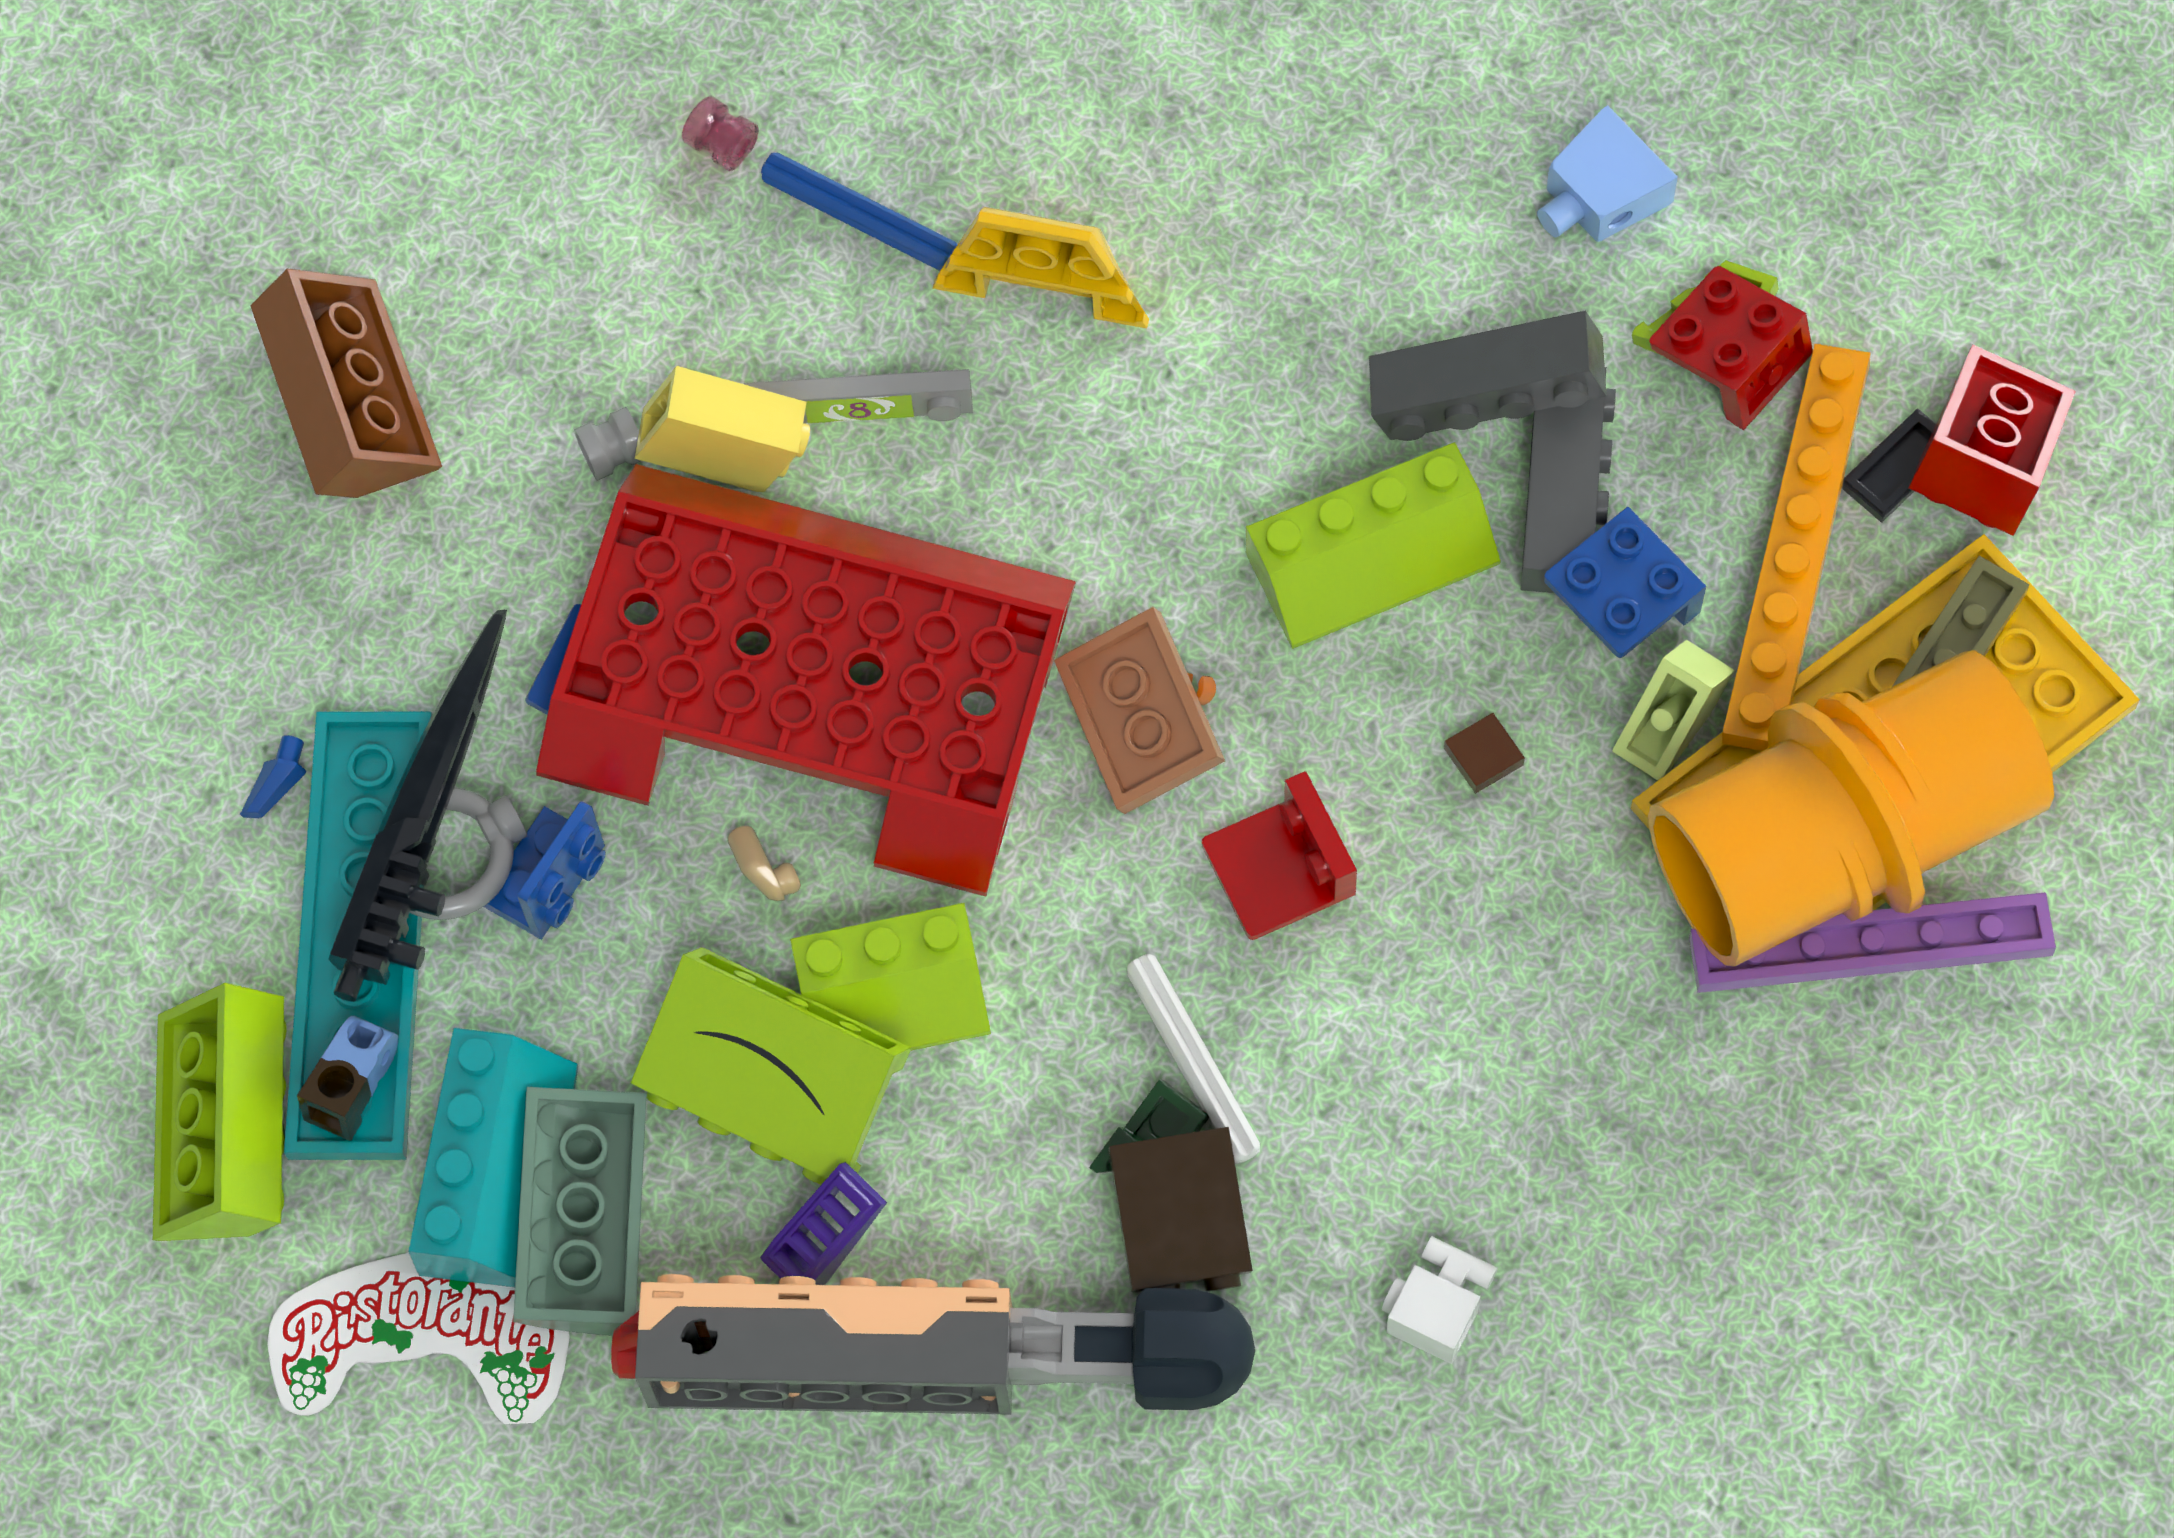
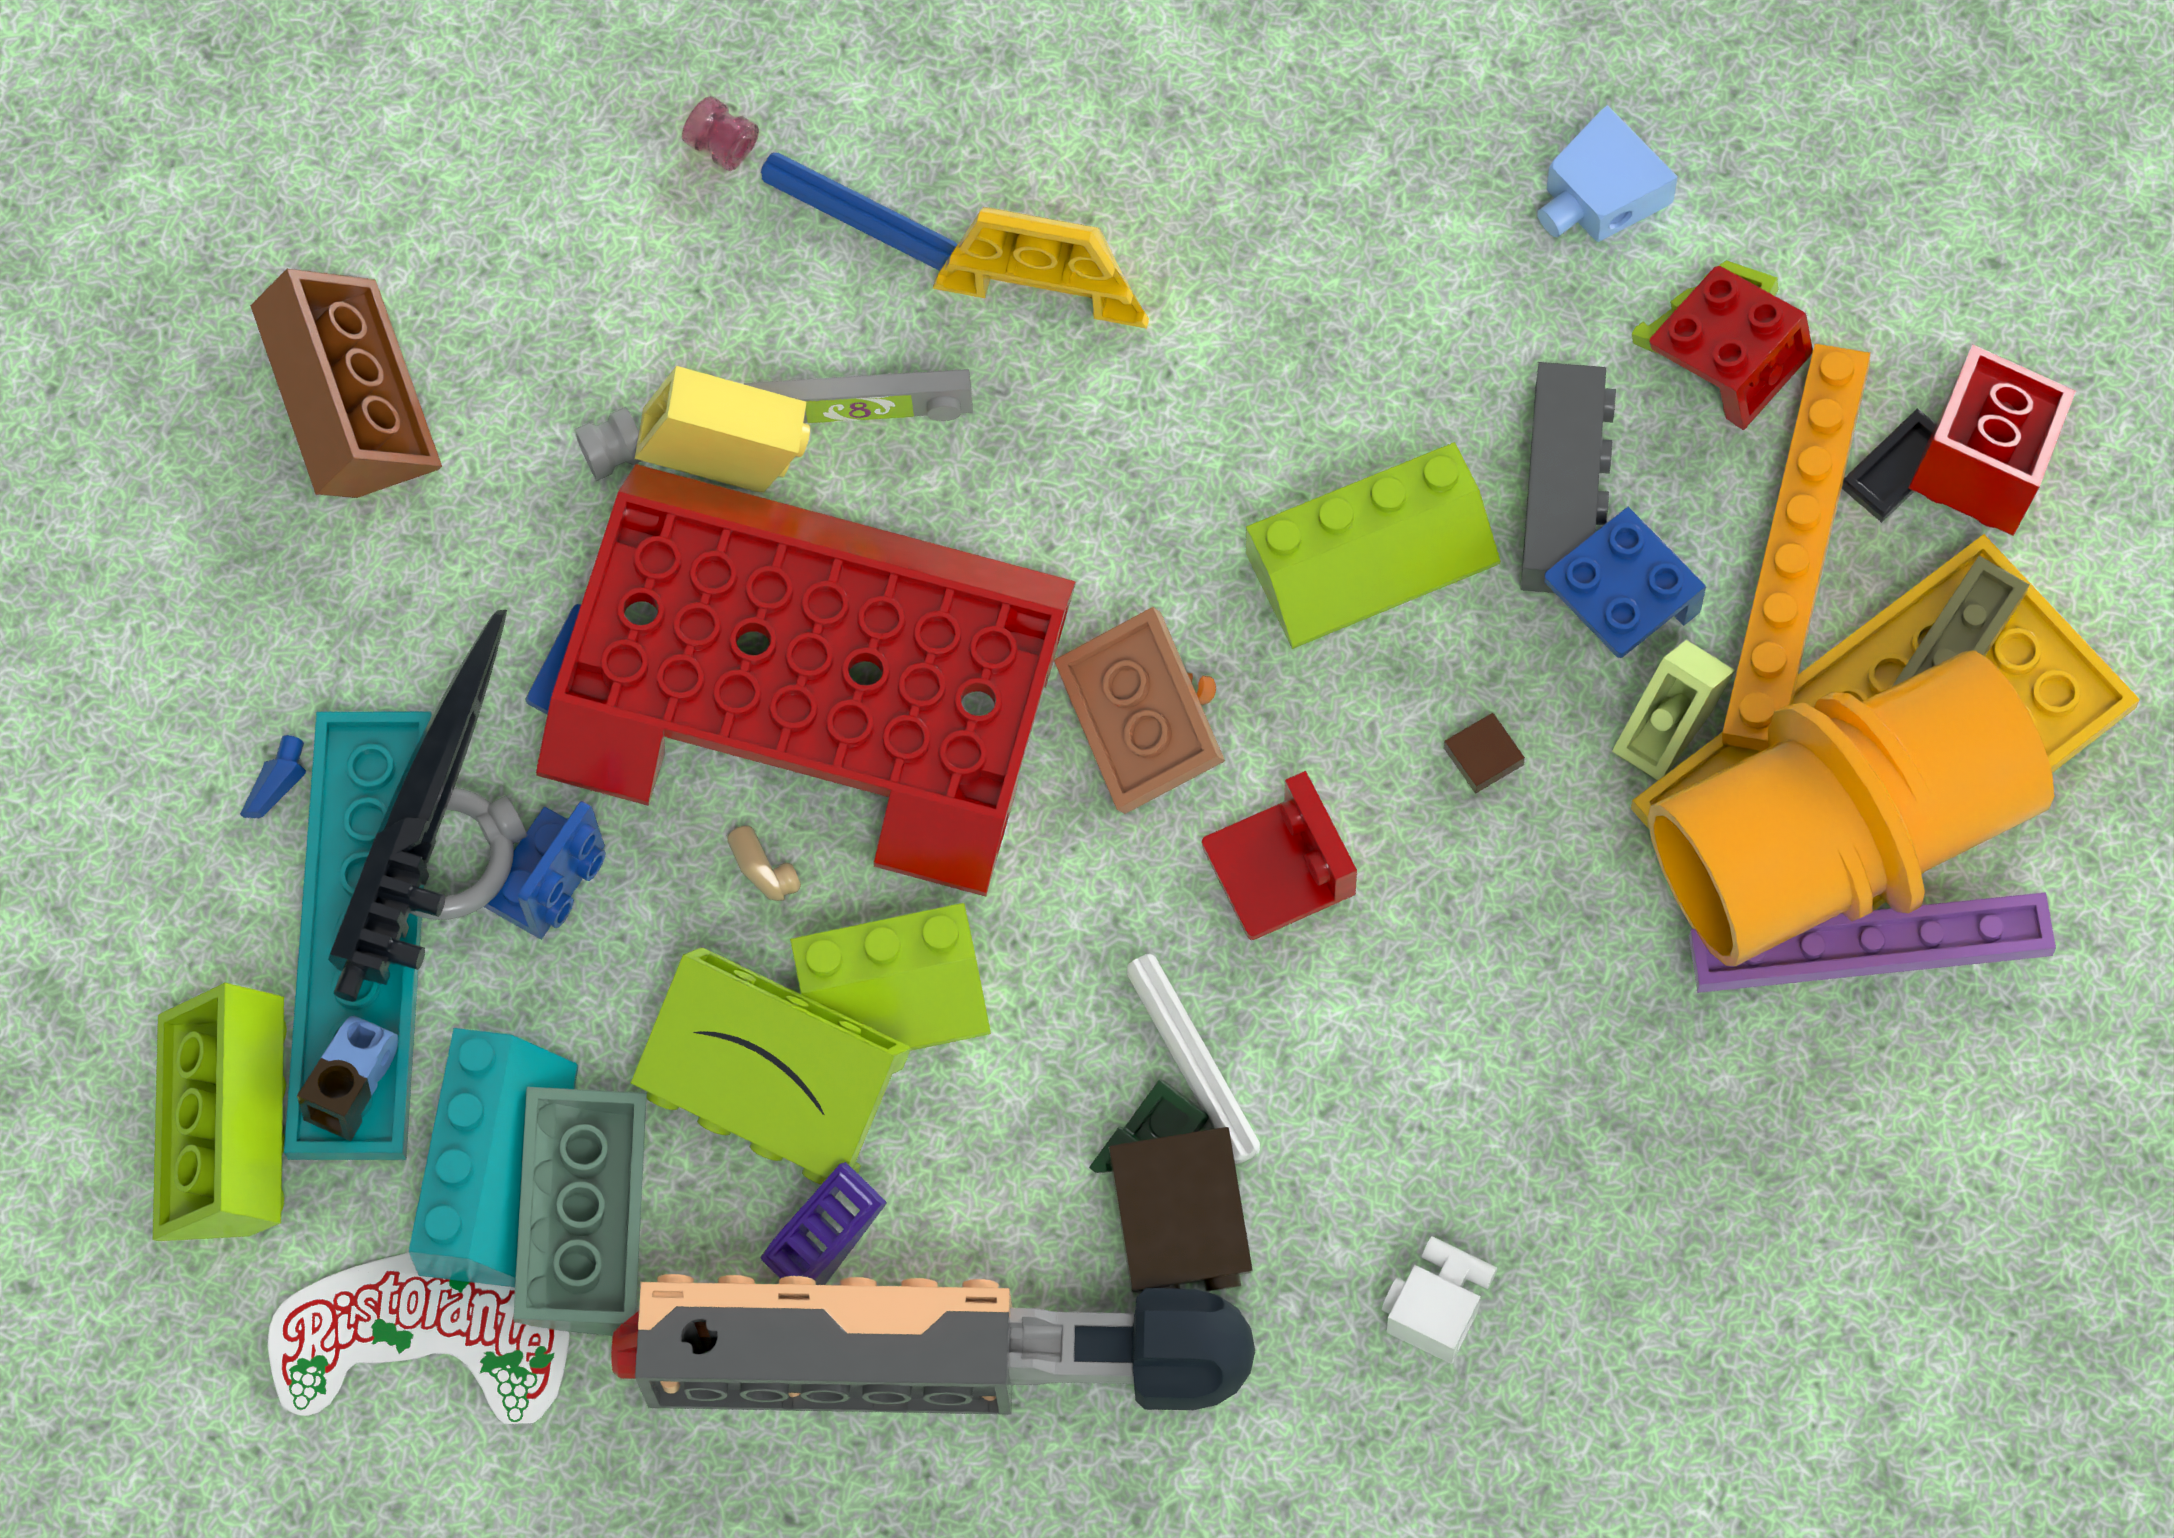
(1487, 376): dark grey brick -> none

